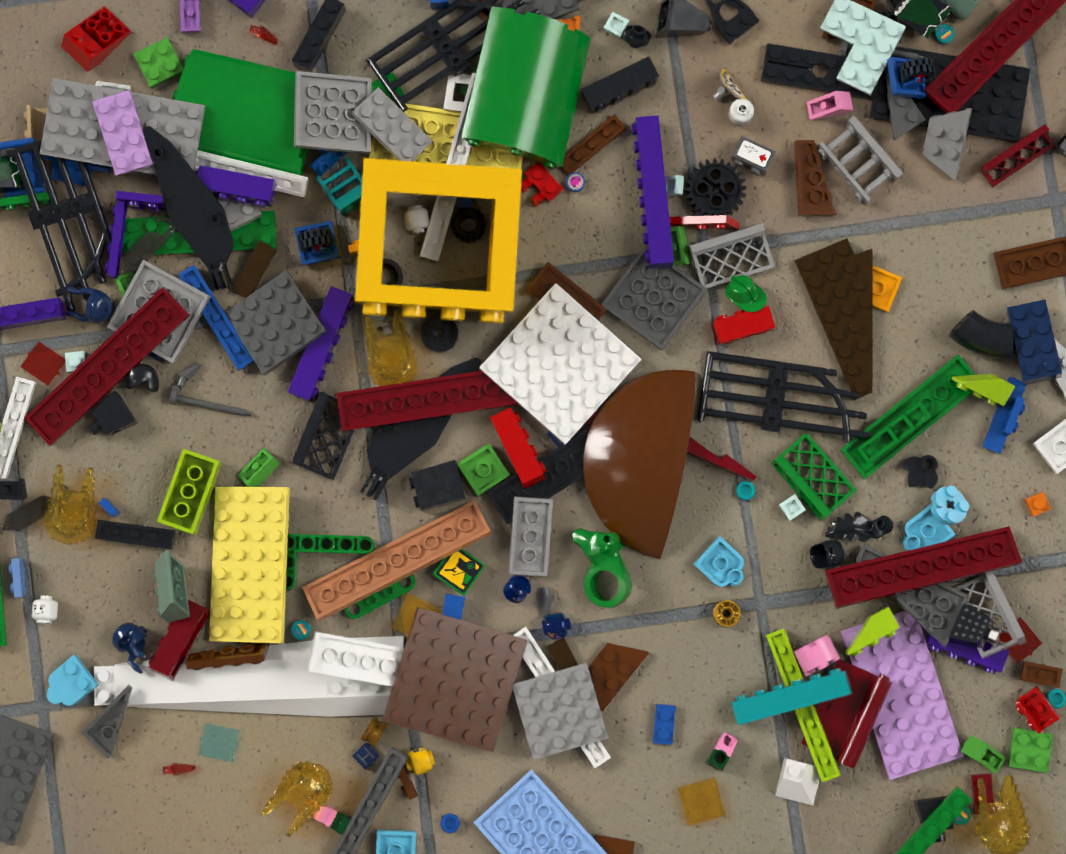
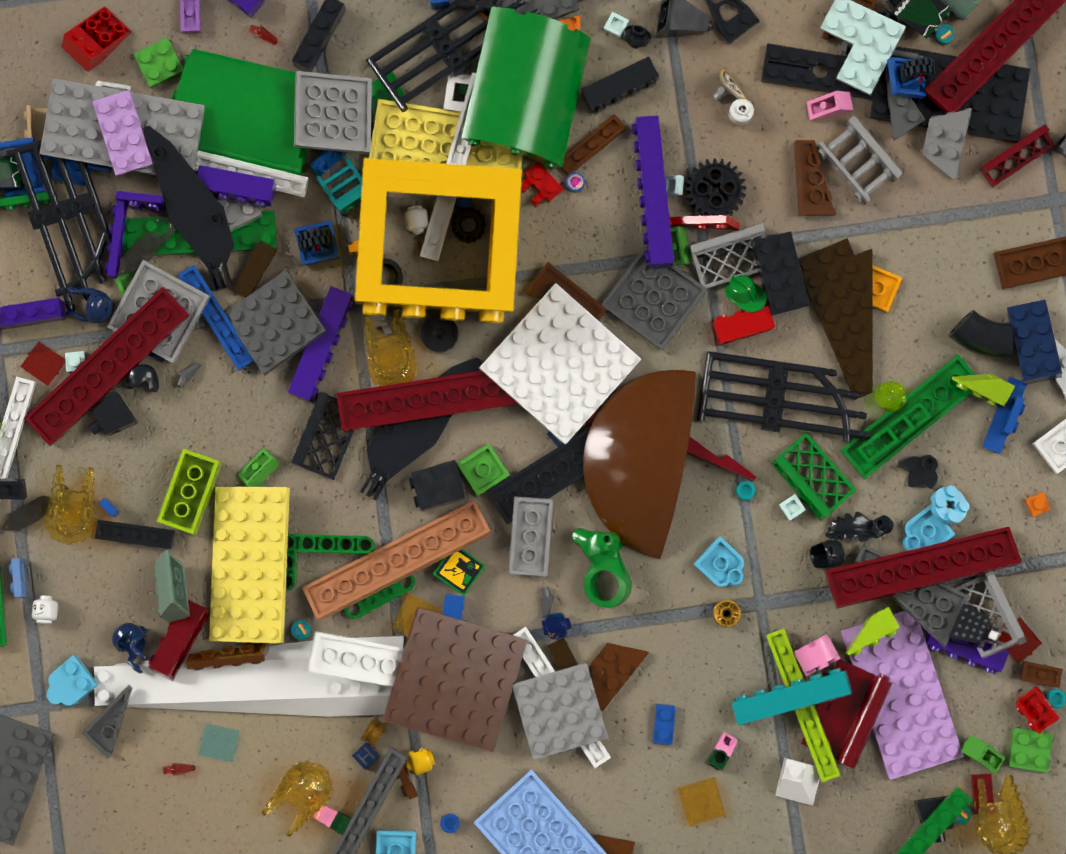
(174, 397): dark grey piece -> none
(391, 126): light grey plate -> none
(517, 447): red brick -> none
(517, 589): clear blue head -> none
(752, 156): brick -> none
(780, 273): none -> black brick
(887, 389): none -> clear neon green piece

